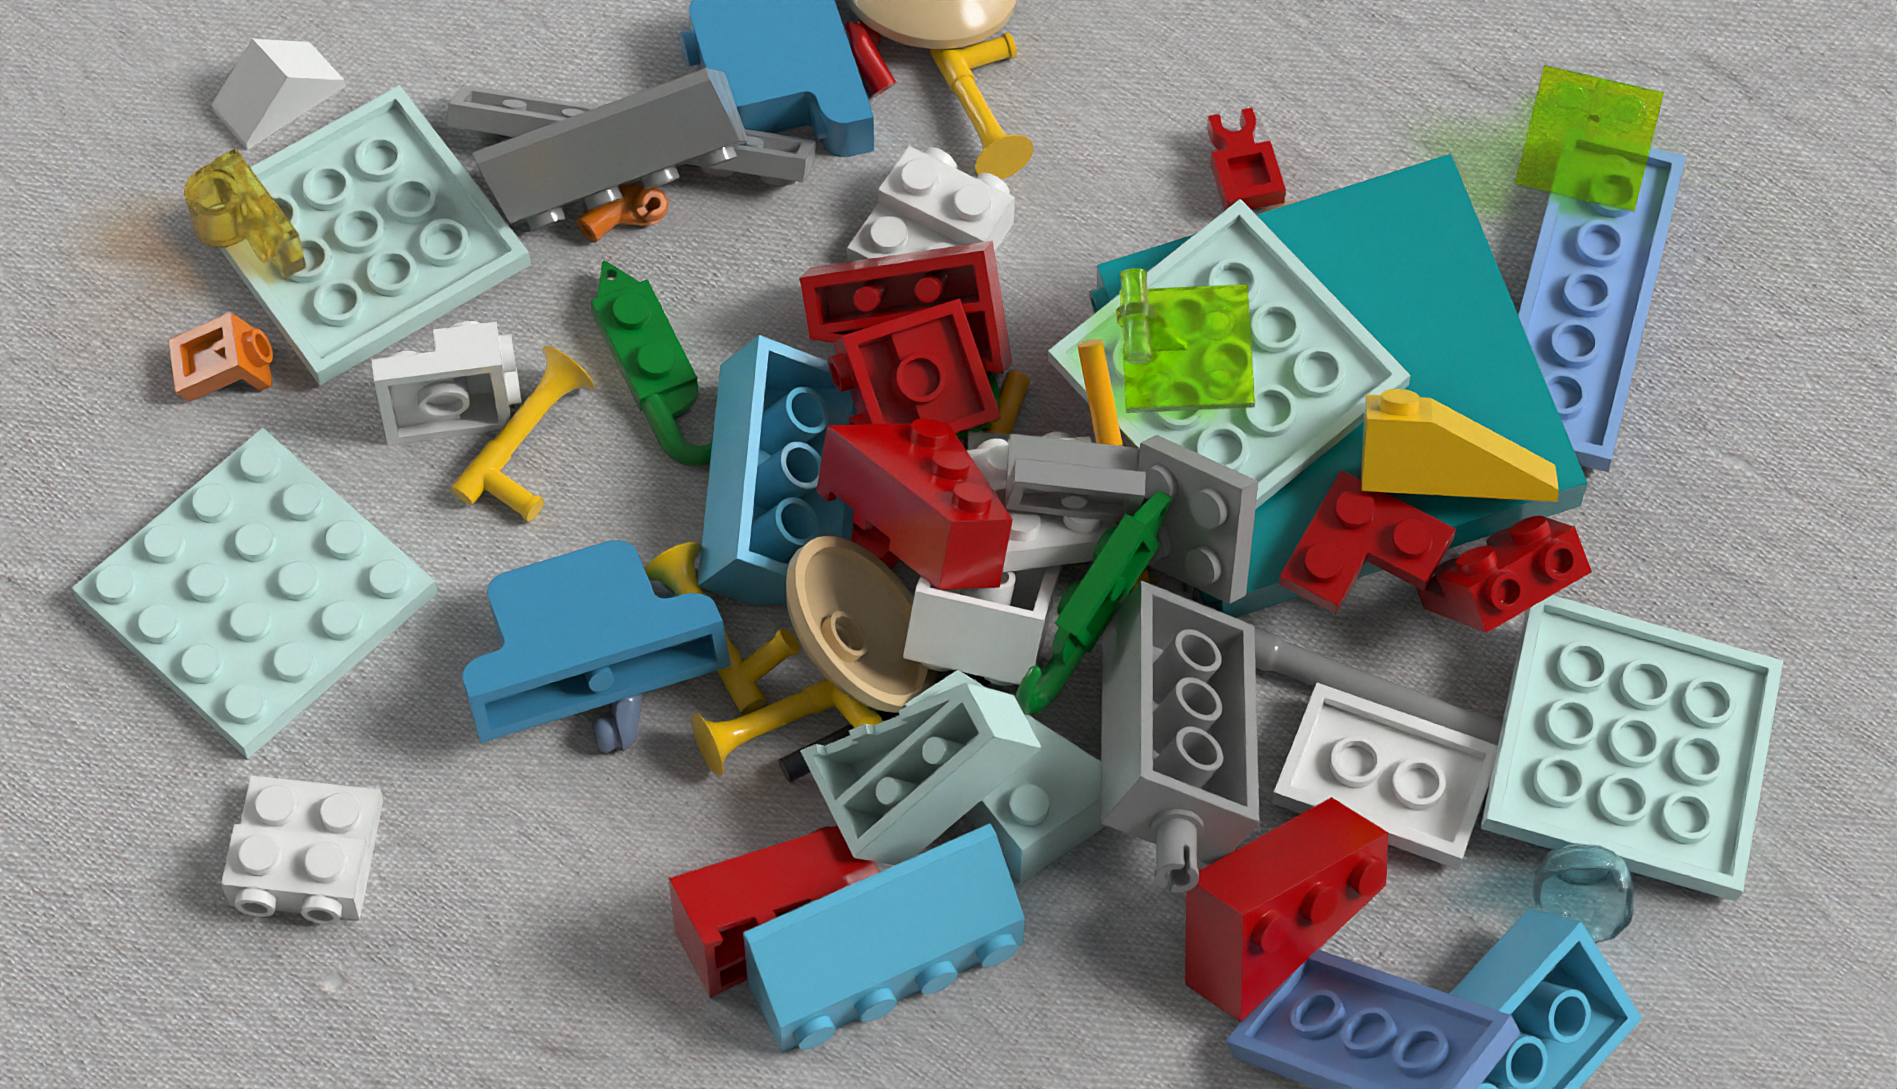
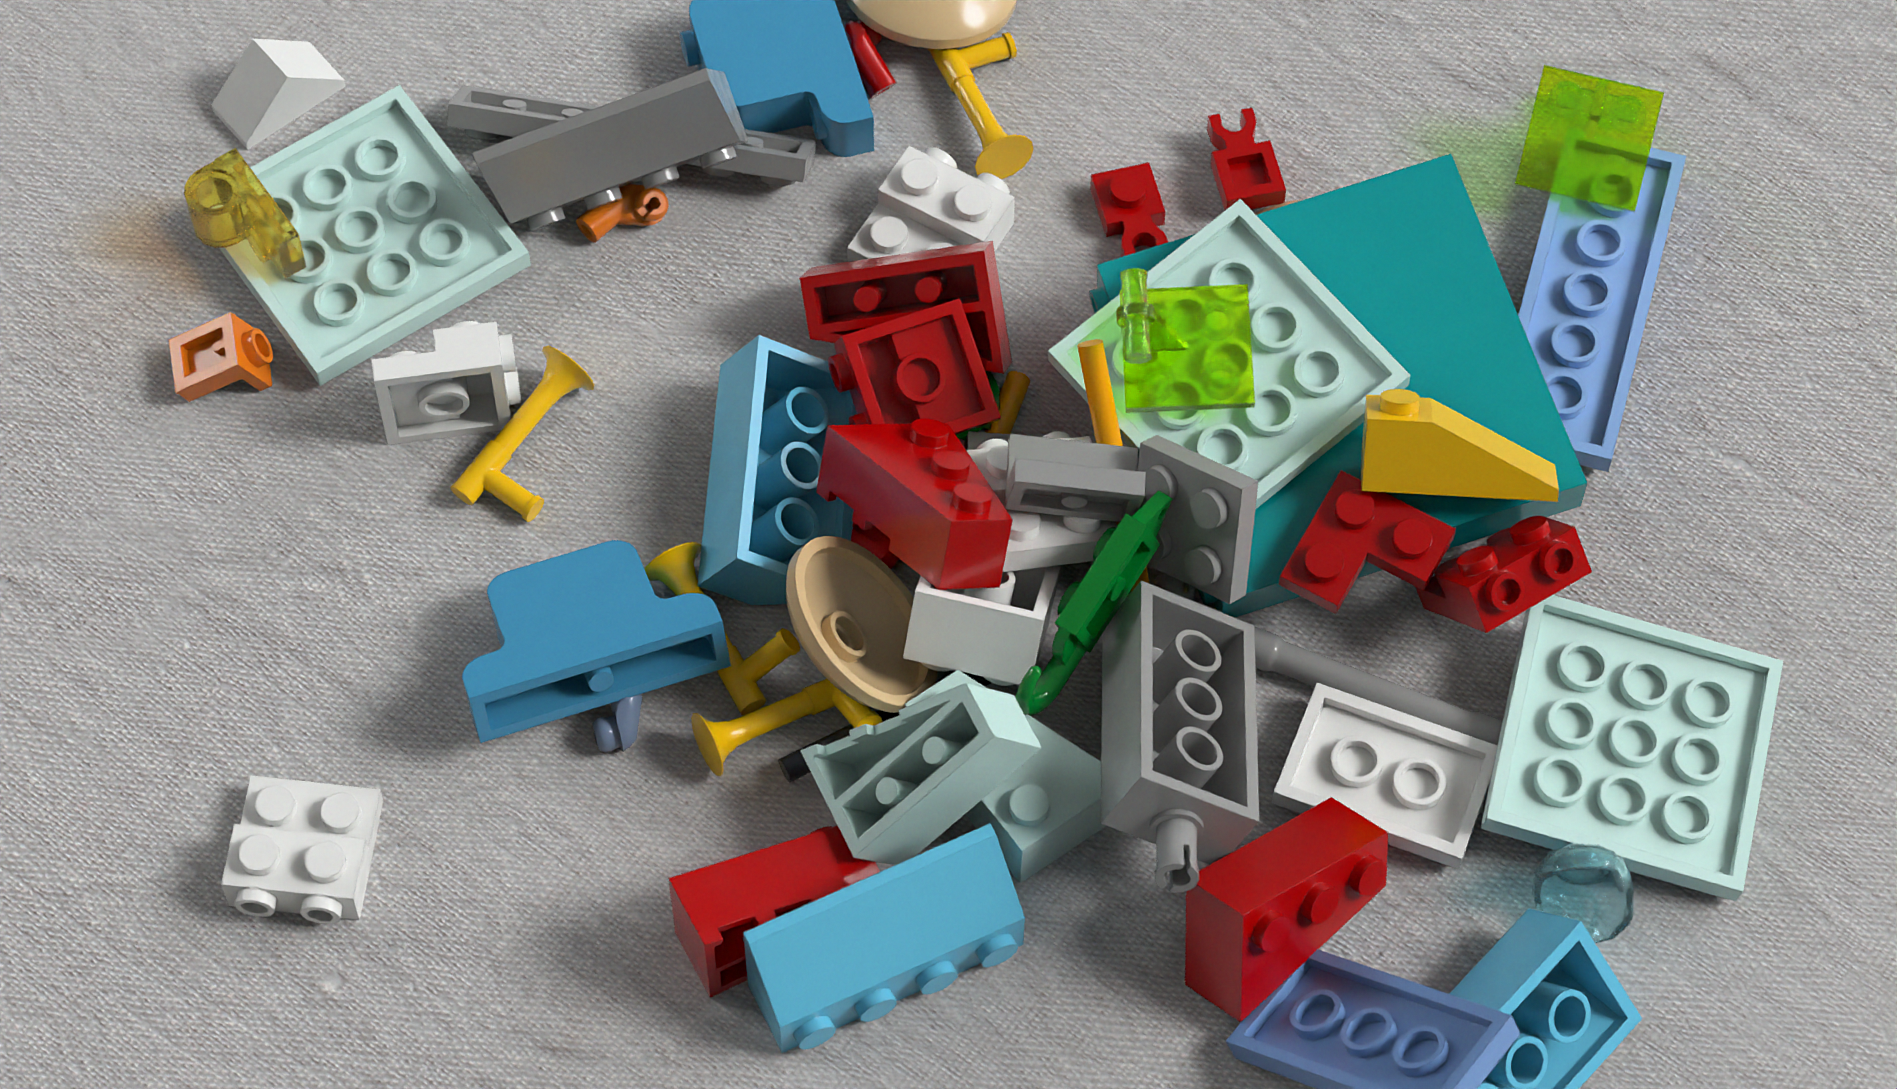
(255, 592): light aqua plate -> none
(649, 359): green plate -> none
(1130, 206): none -> red plate

